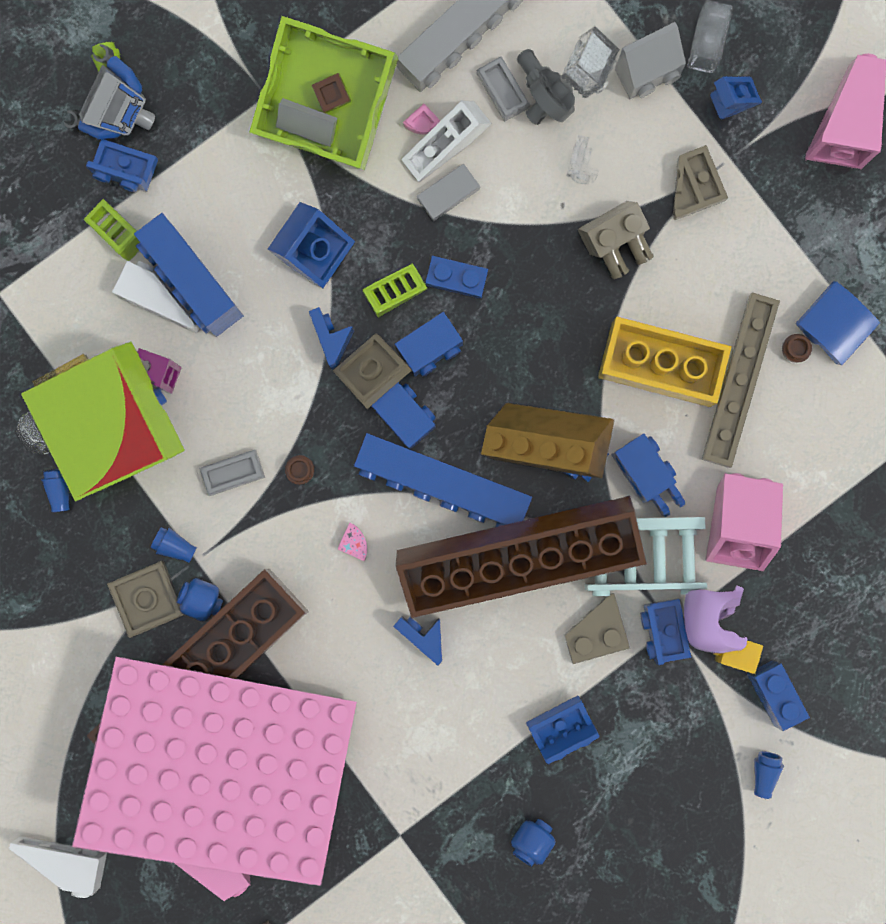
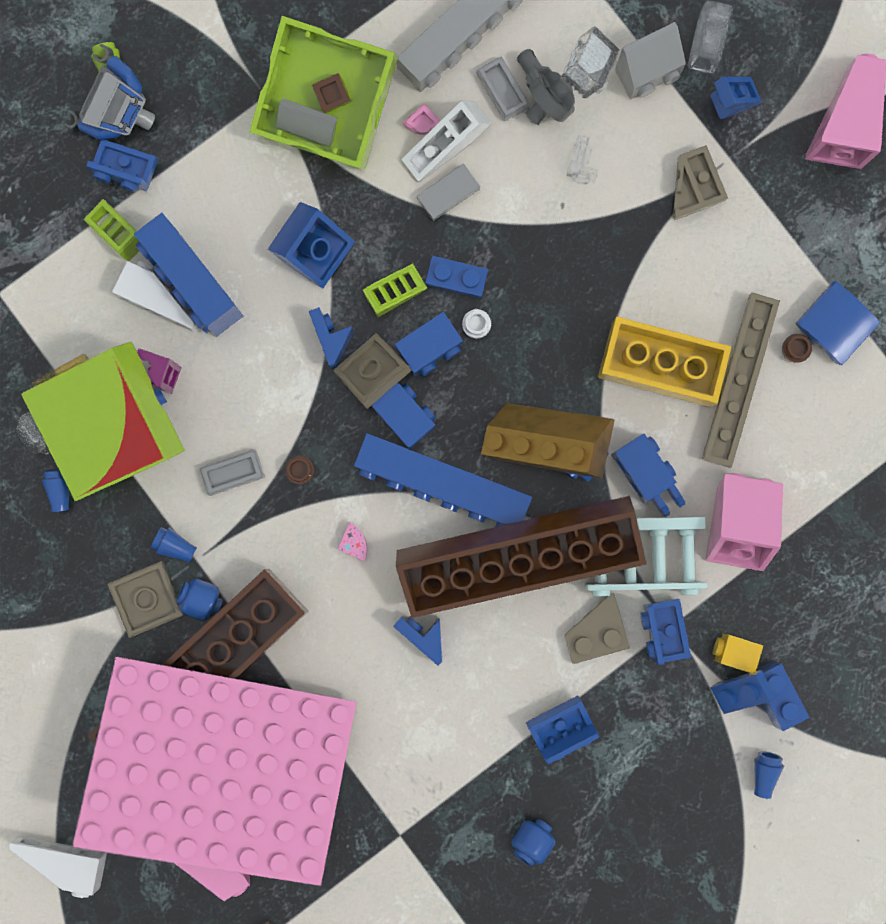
(476, 323): none -> white plate
(614, 228): dark tan brick -> none
(703, 612): lavender piece -> none
(743, 692): none -> blue plate

